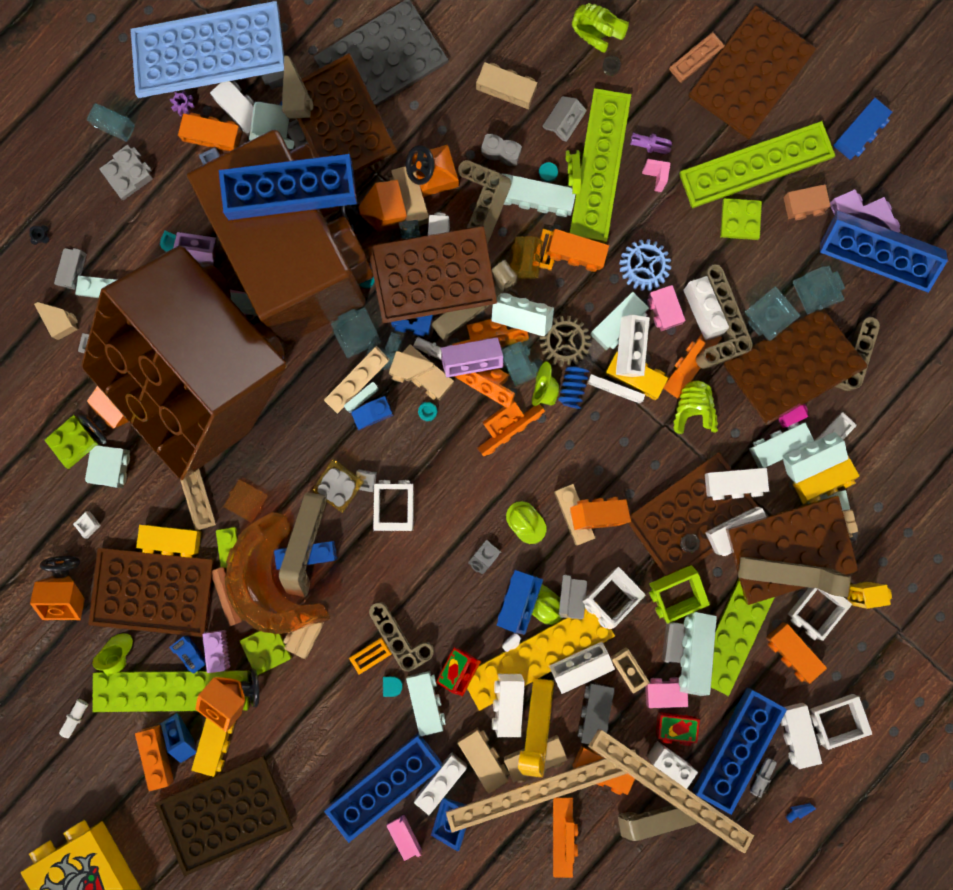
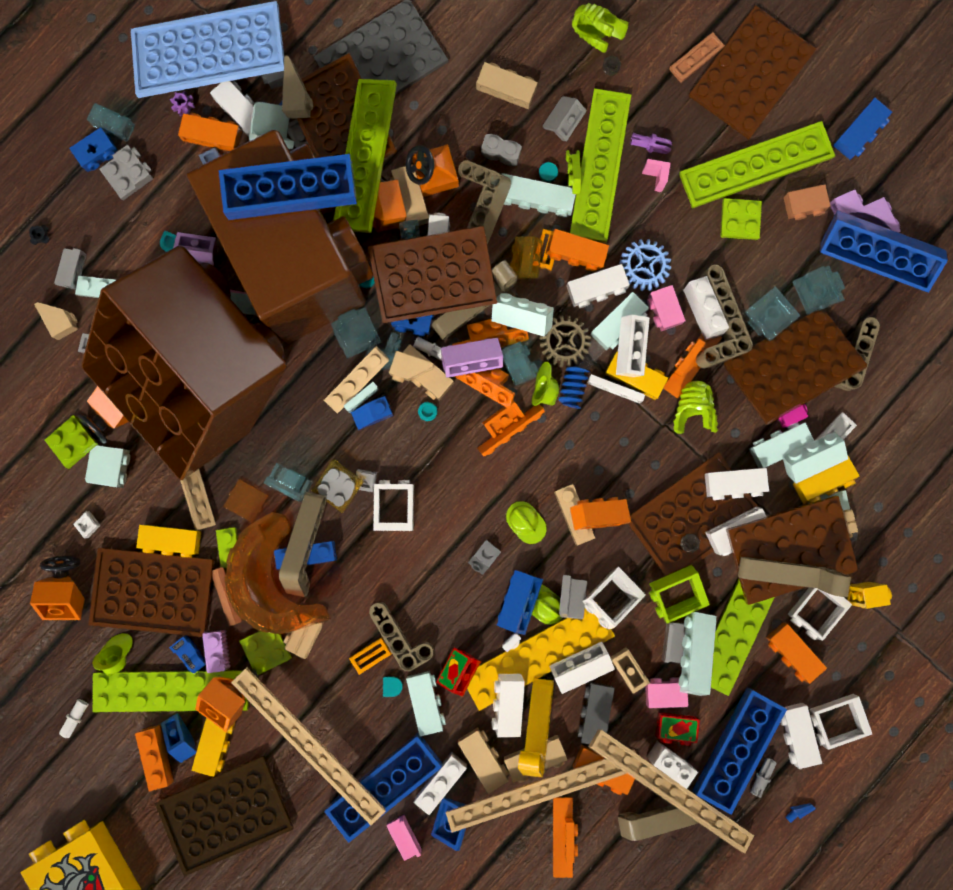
(85, 149): none -> blue brick
(288, 482): none -> clear light blue panel
(308, 746): none -> tan plate
(367, 149): none -> lime plate
(598, 286): none -> white brick

